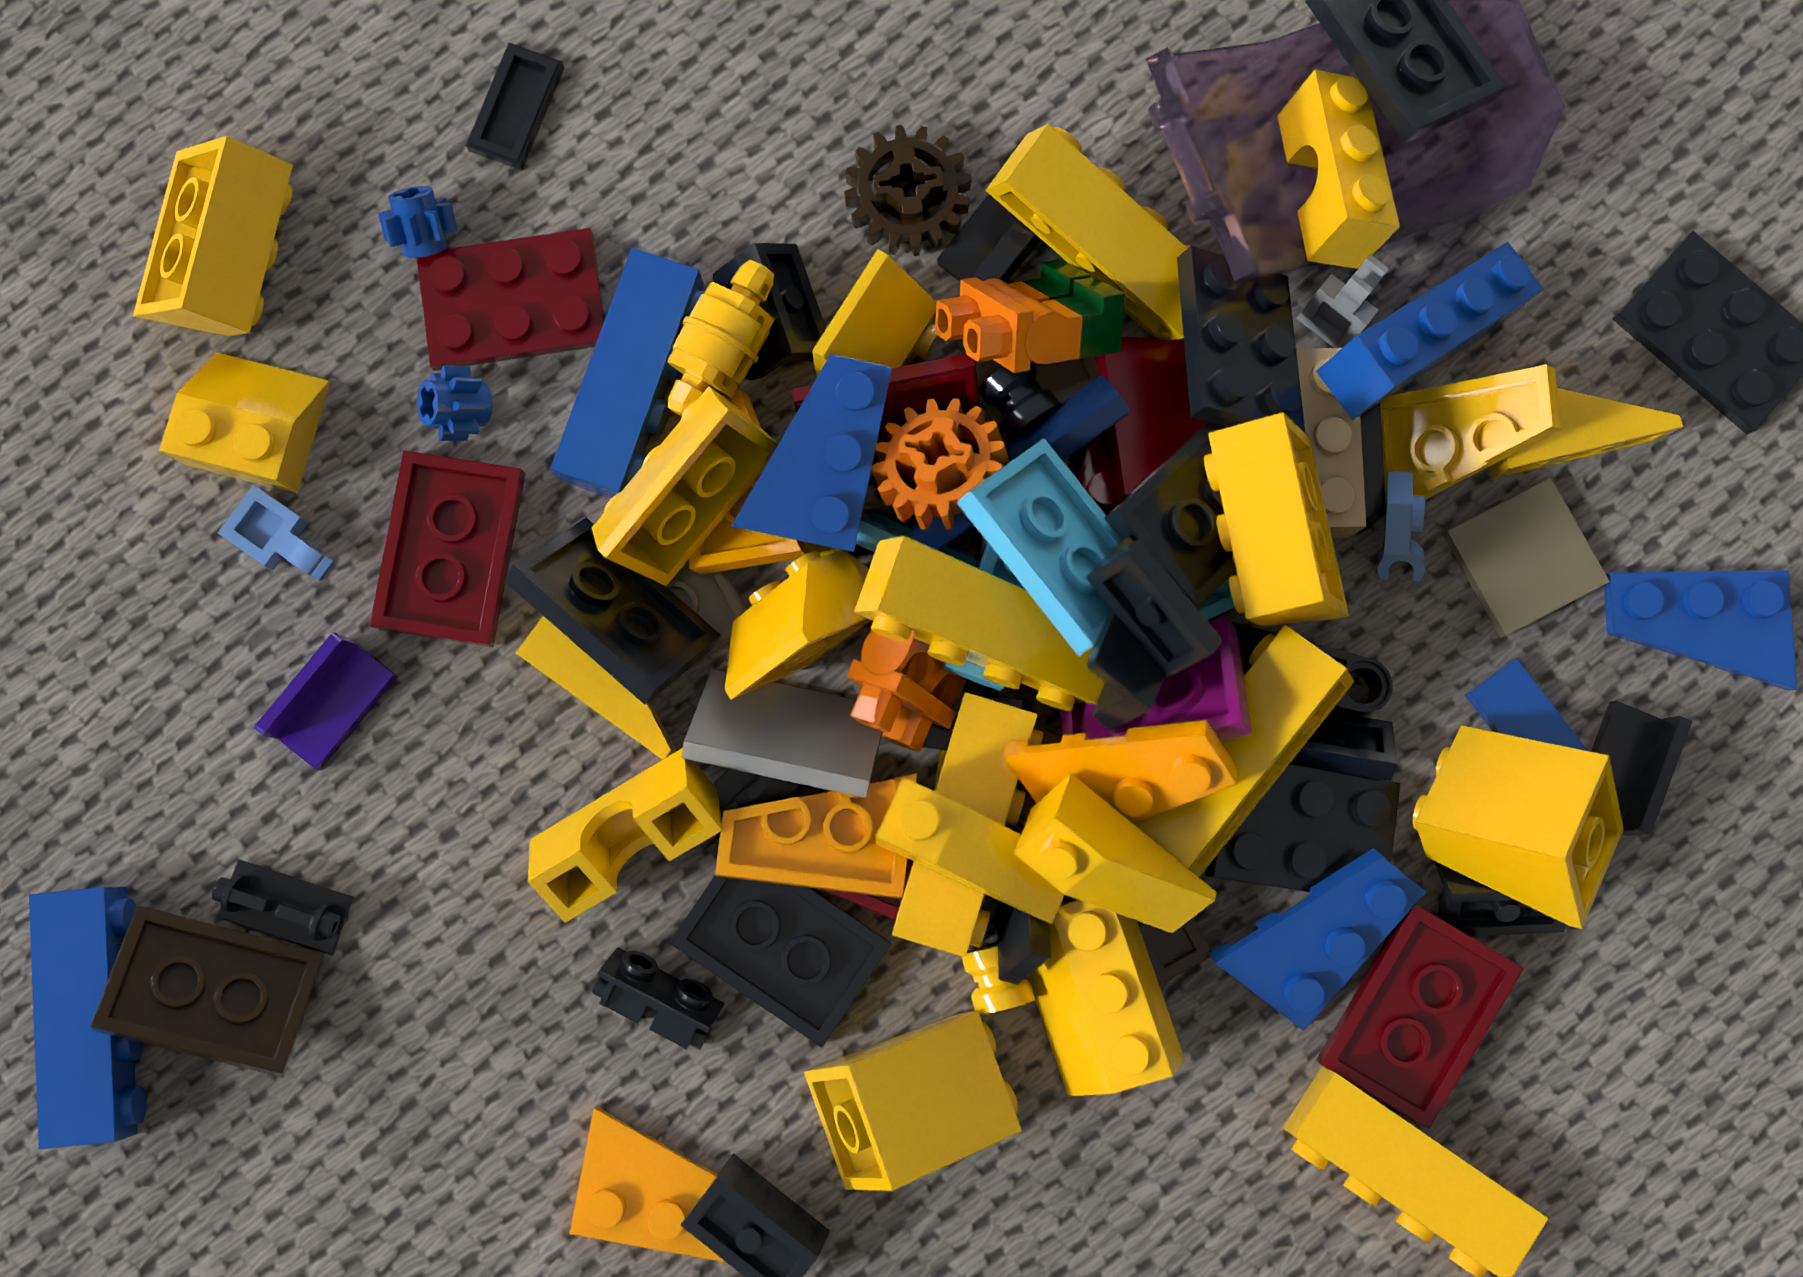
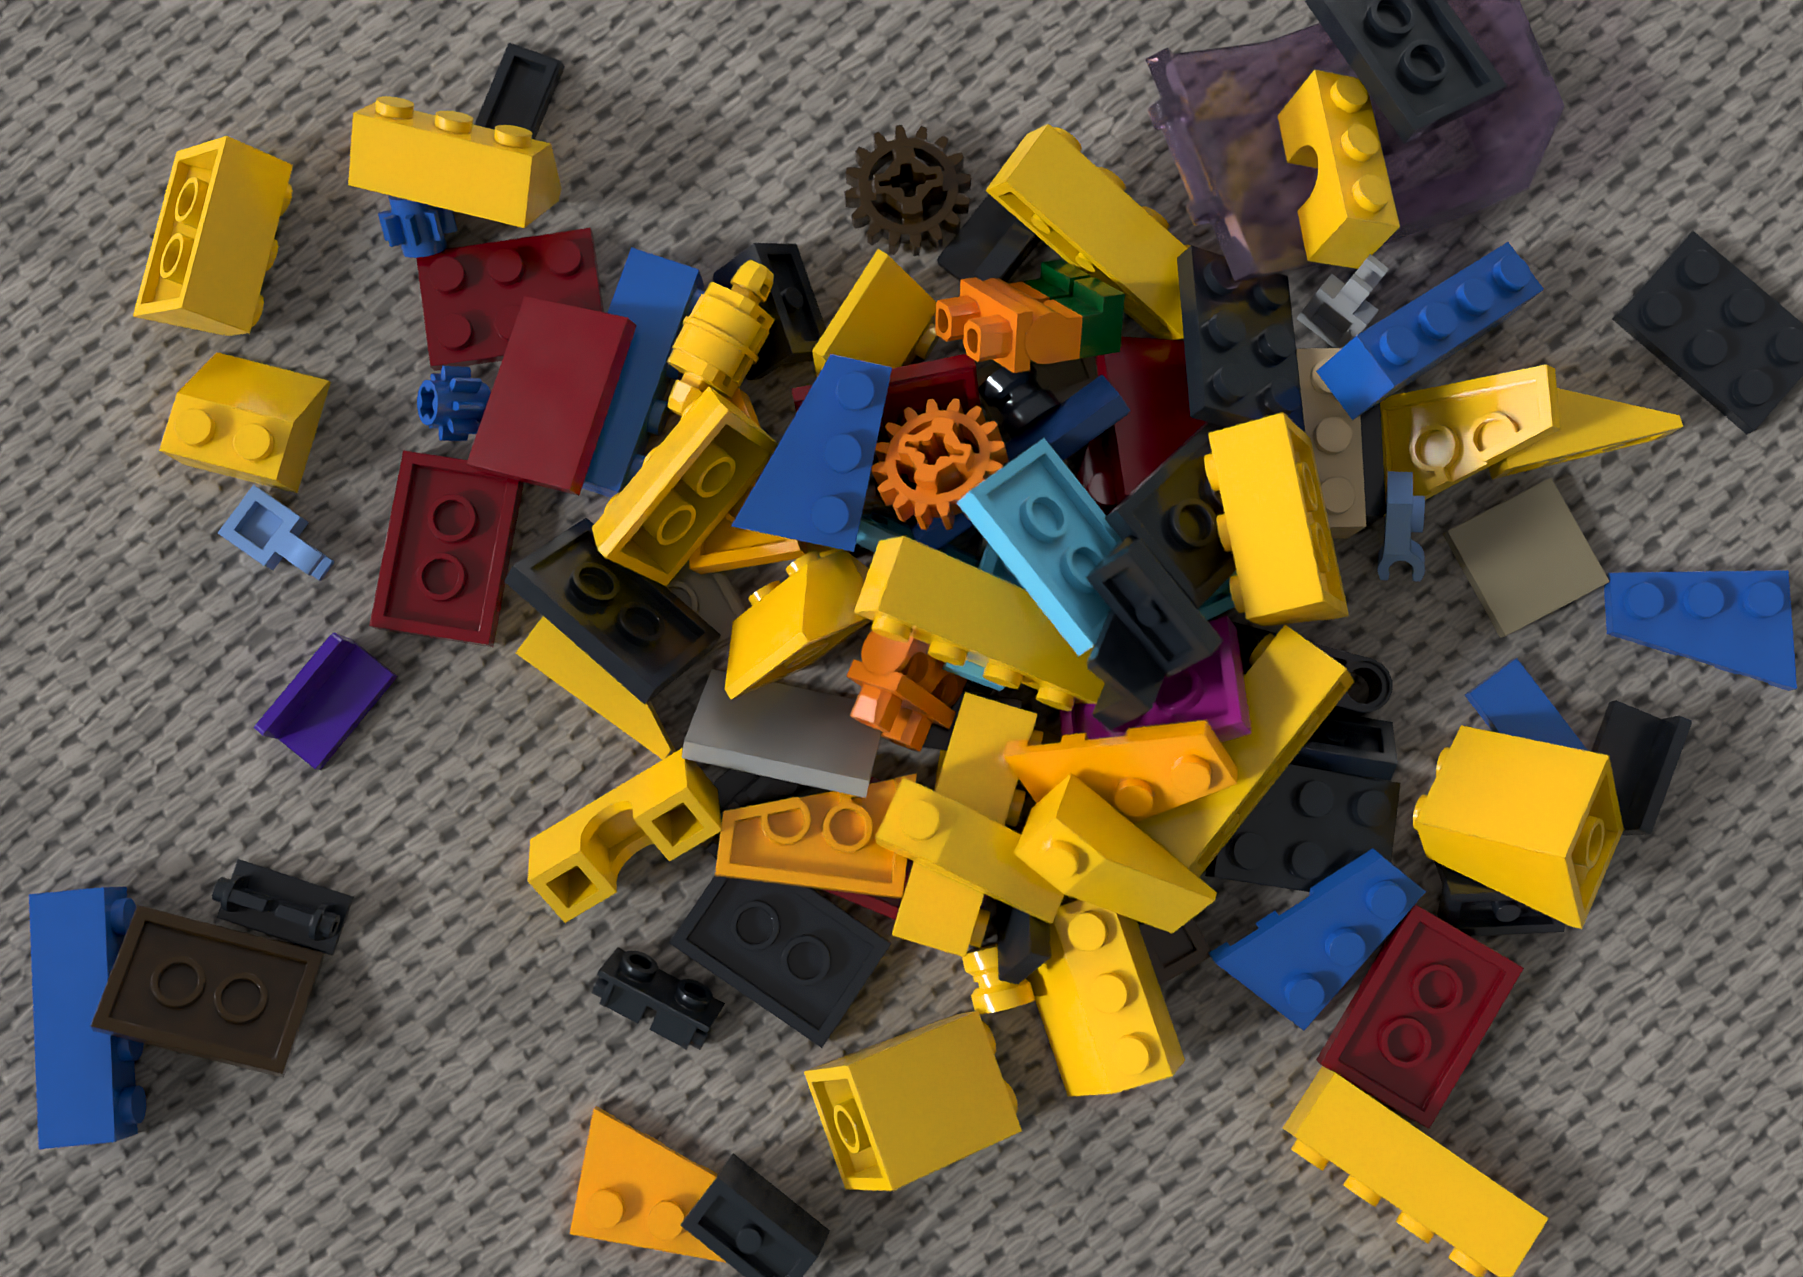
(452, 162): none -> yellow slope
(552, 394): none -> dark red tile

